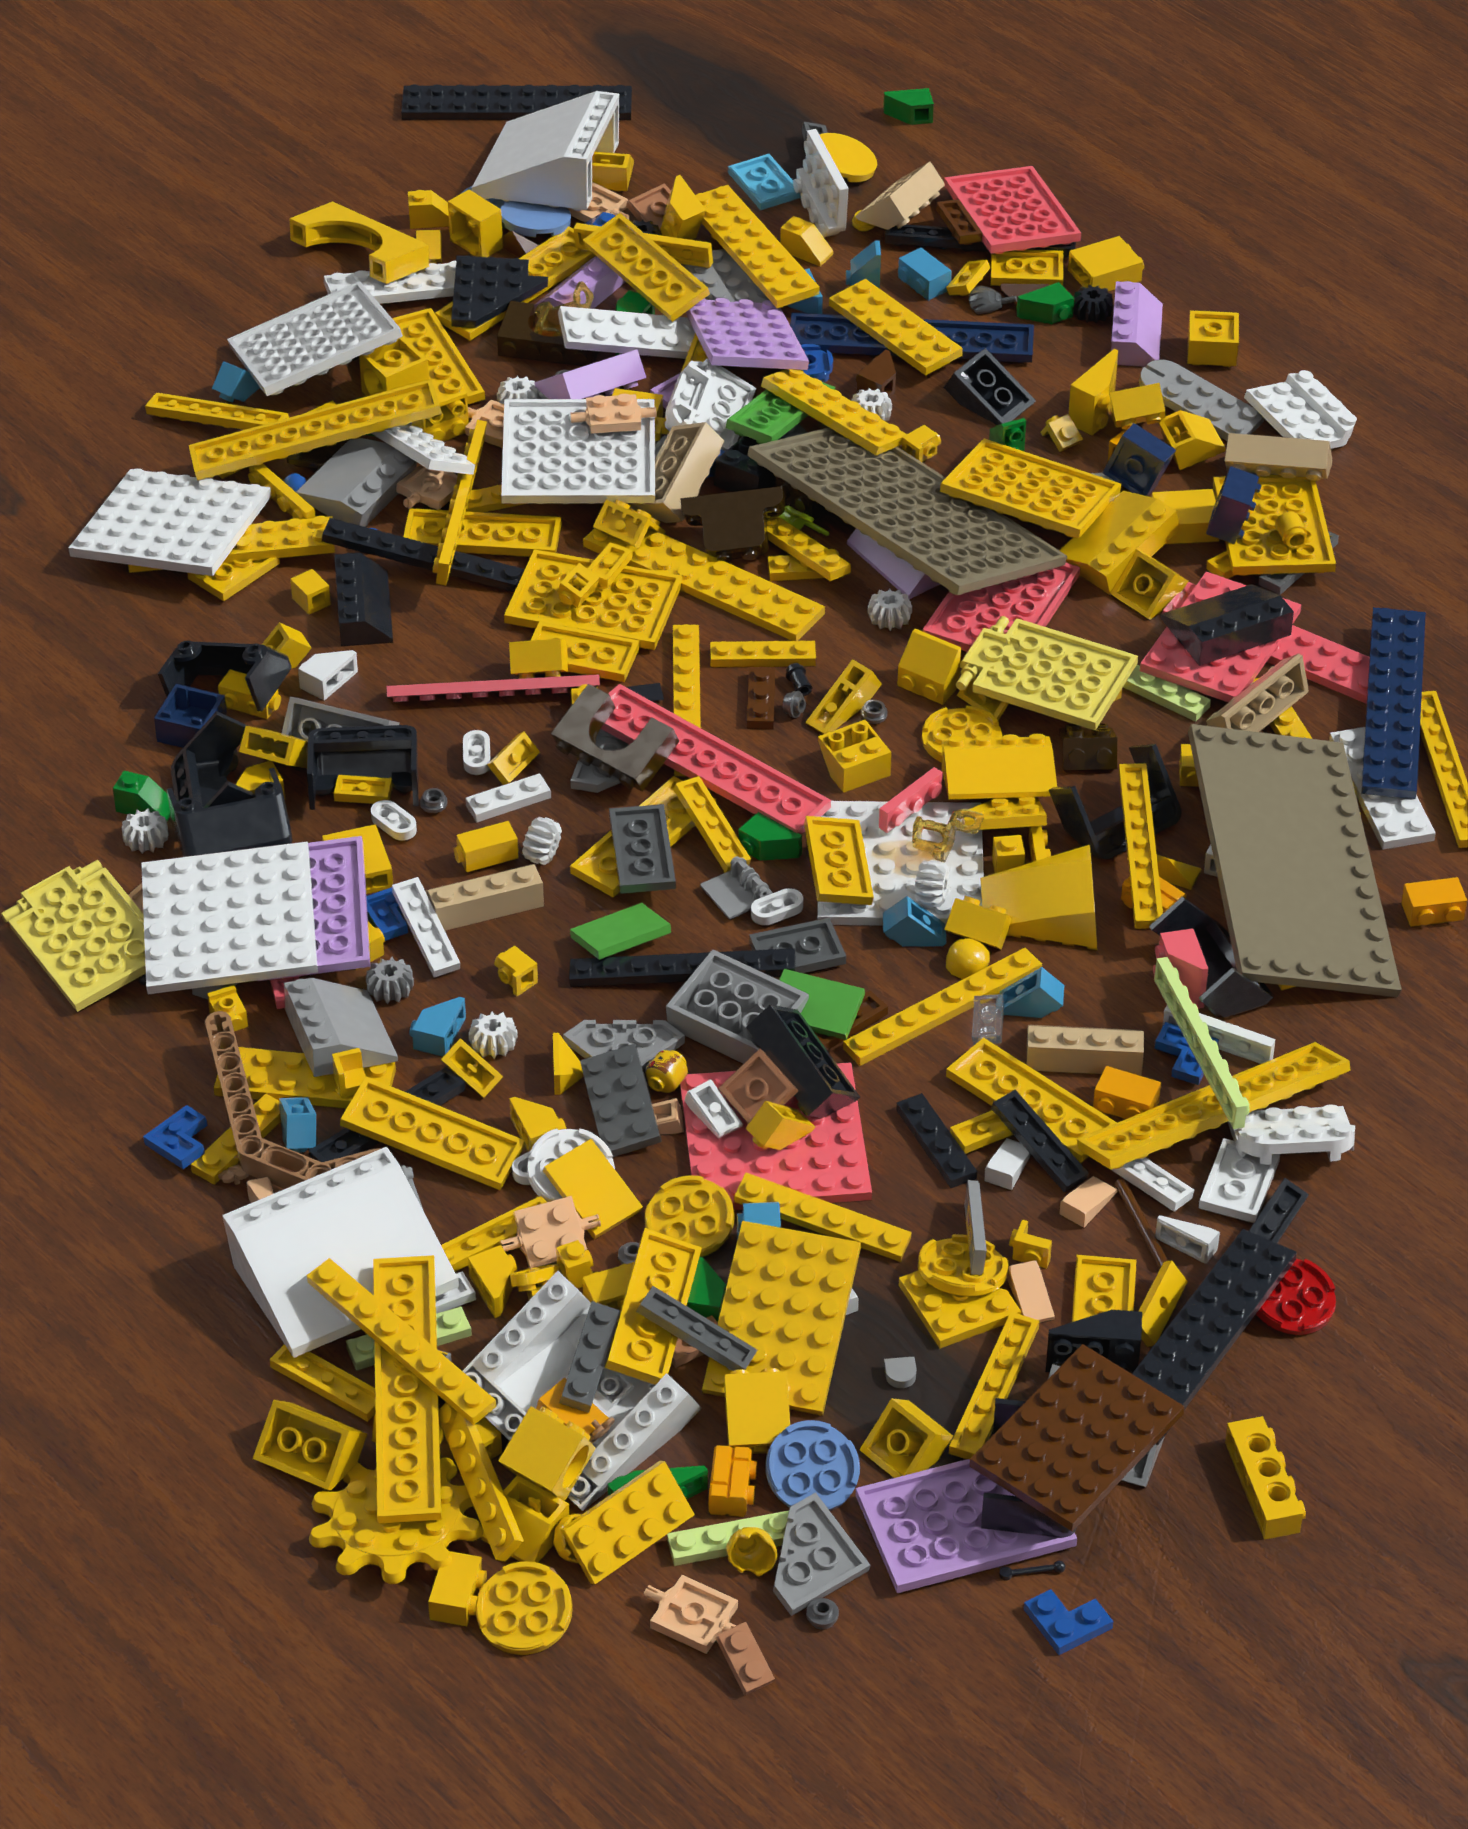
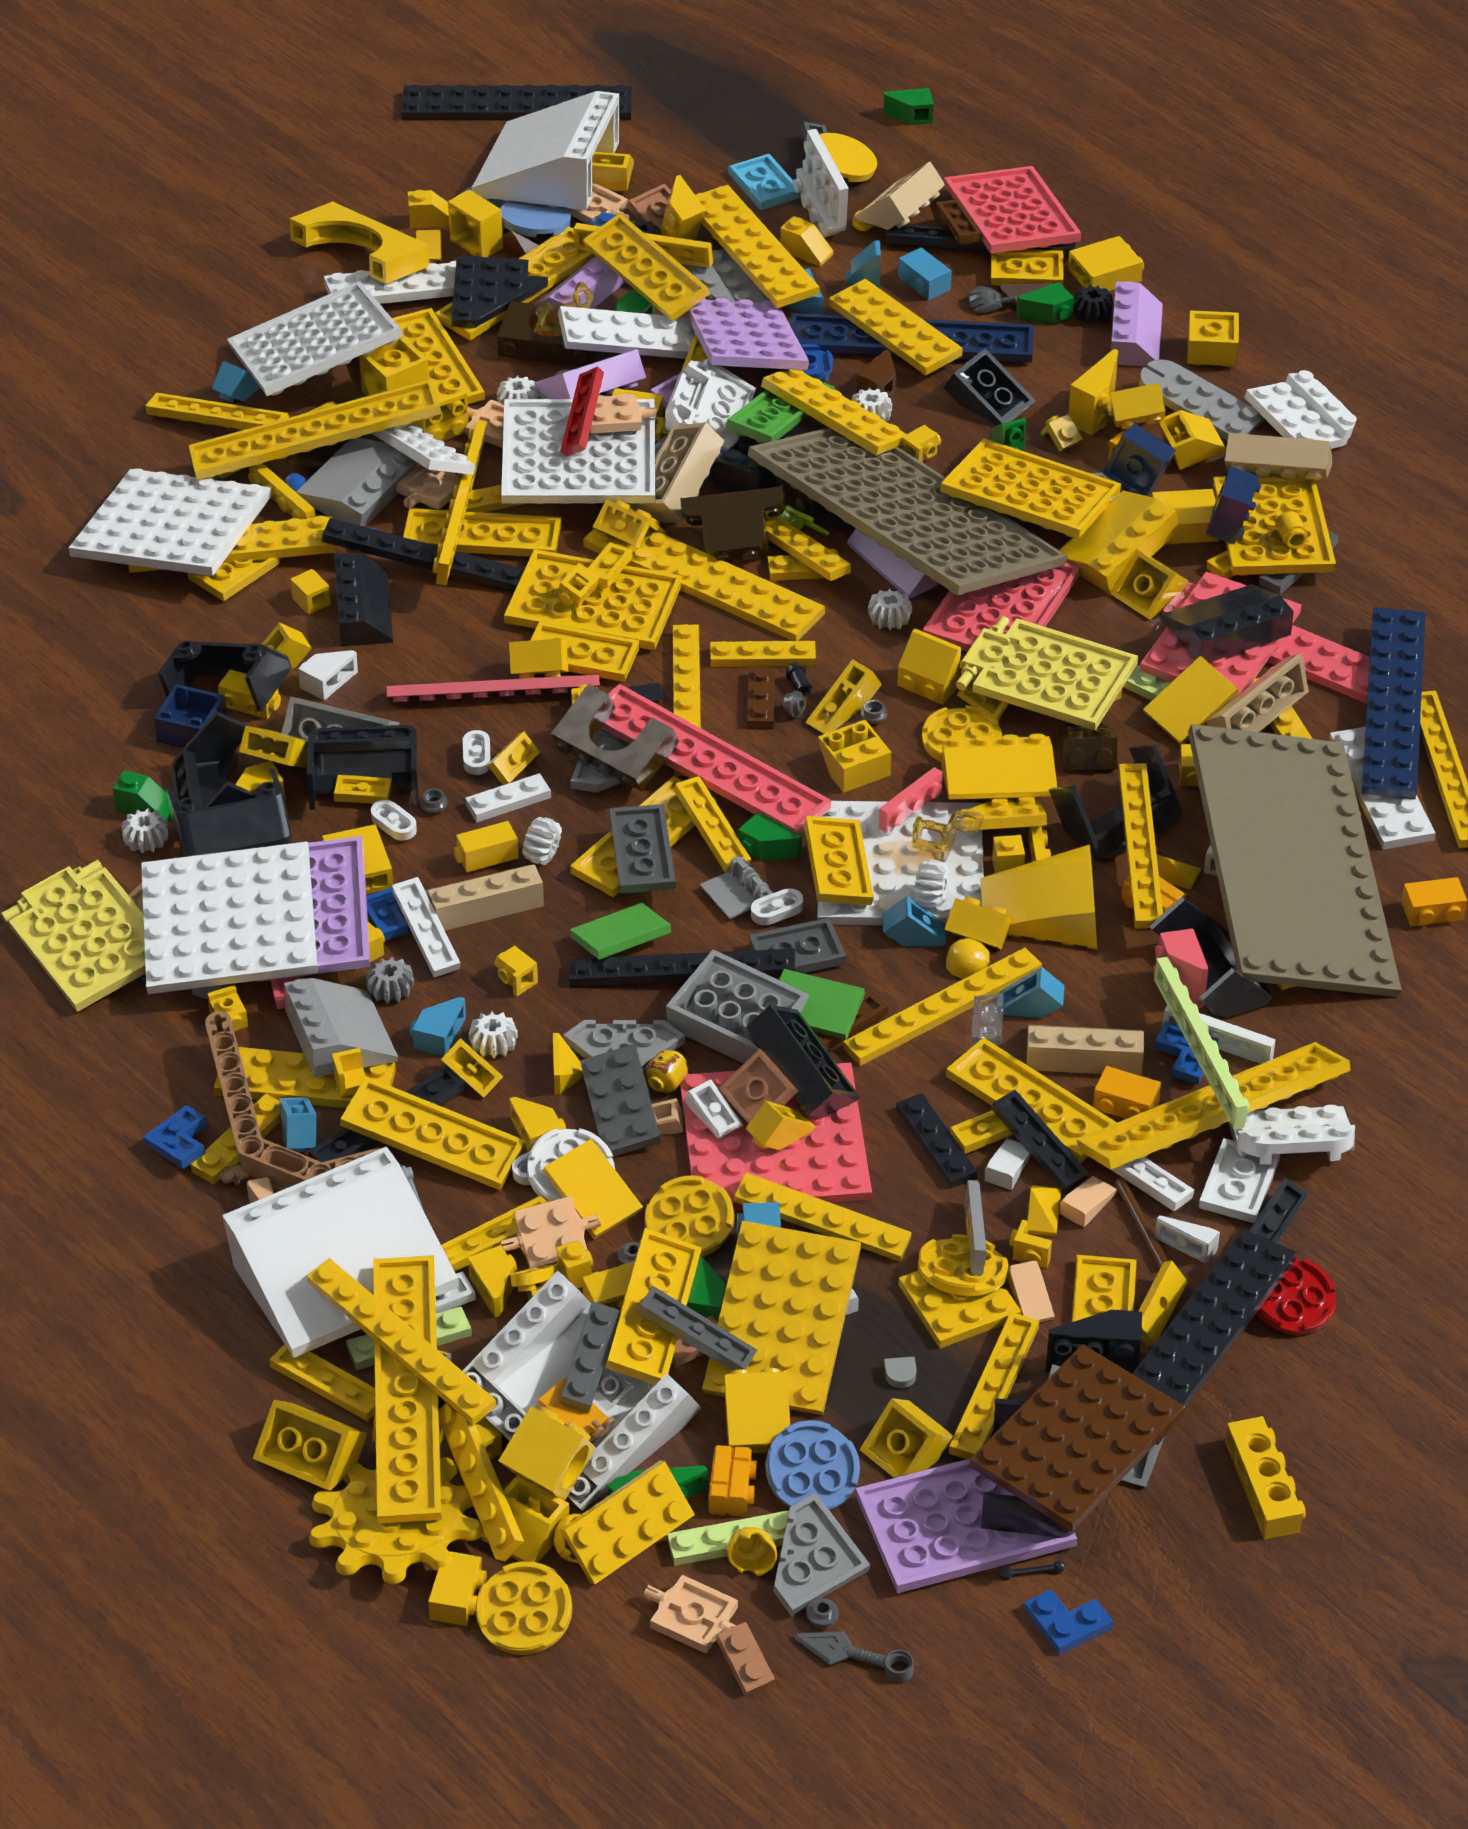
(582, 411): none -> red plate
(836, 1647): none -> dark grey piece
(968, 277): yellow plate -> none
(1043, 1211): none -> yellow slope
(1190, 699): none -> yellow tile

